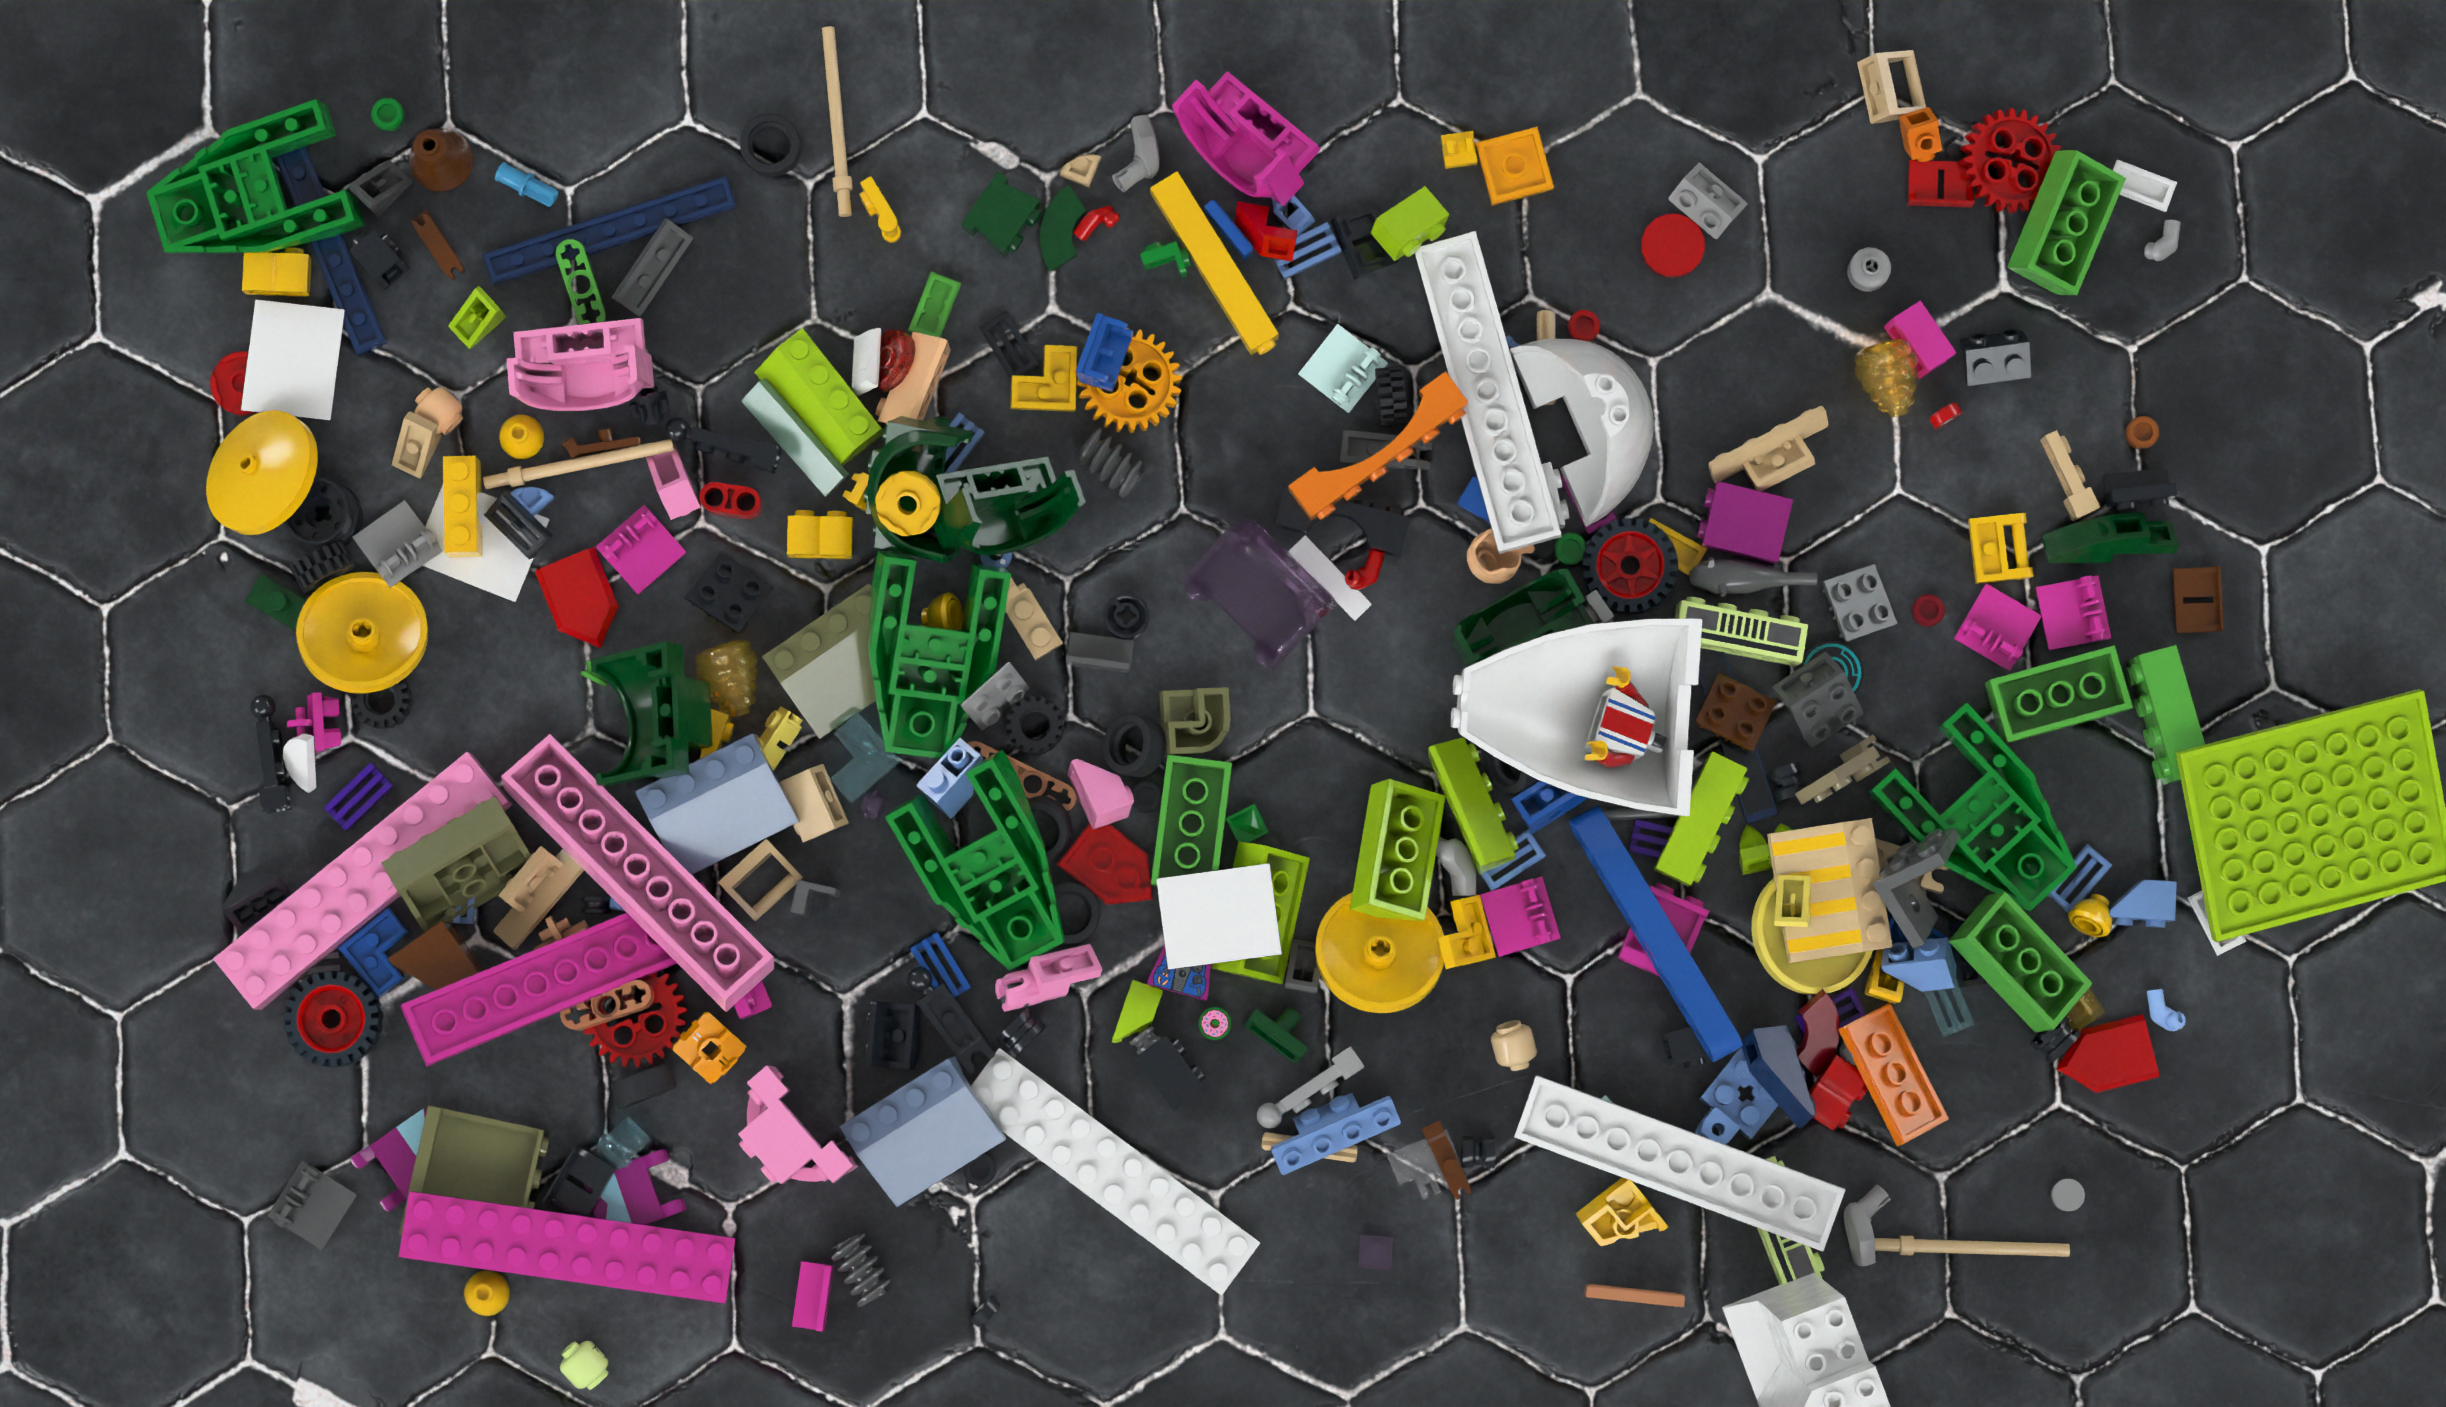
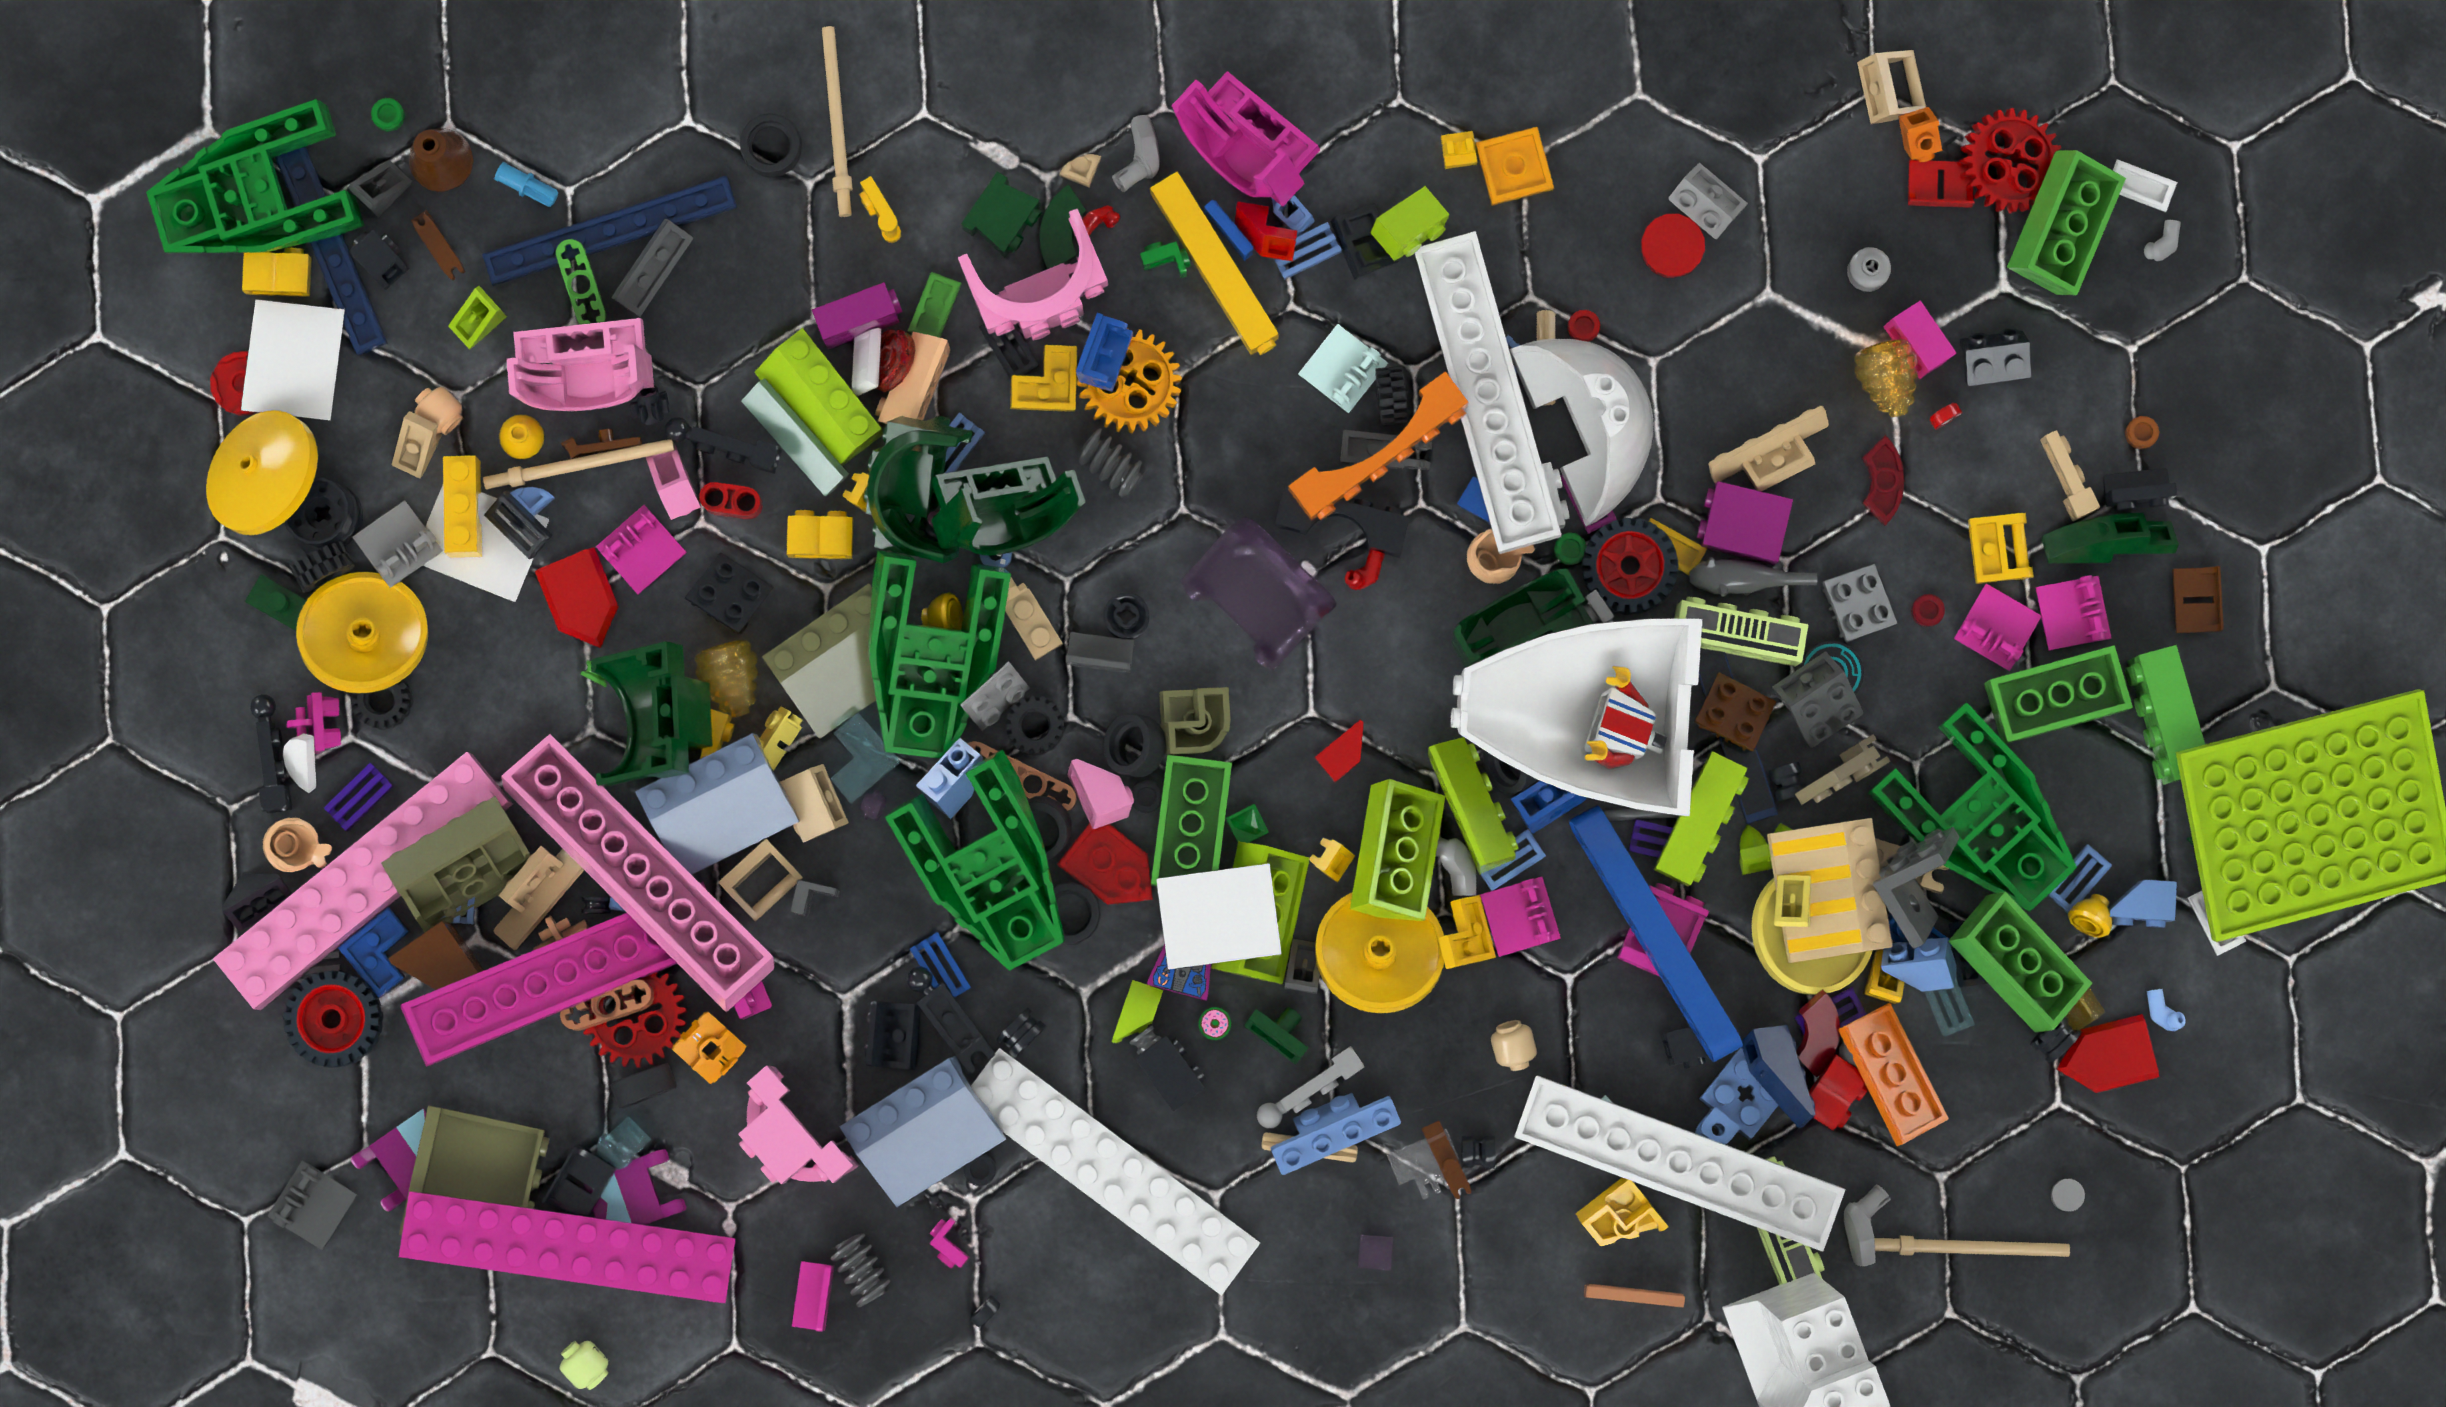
(294, 845): none -> light nougat hat
(487, 1293): yellow brick -> none
(857, 313): none -> magenta brick
(908, 484): yellow tile -> none
(949, 1253): none -> dark pink bracket
(1043, 298): none -> bright pink piece
(1047, 977): bright pink plate -> none
(1329, 577): white sticker -> none
(1334, 859): none -> yellow tile
(1342, 753): none -> red tile
(1886, 480): none -> dark red tile

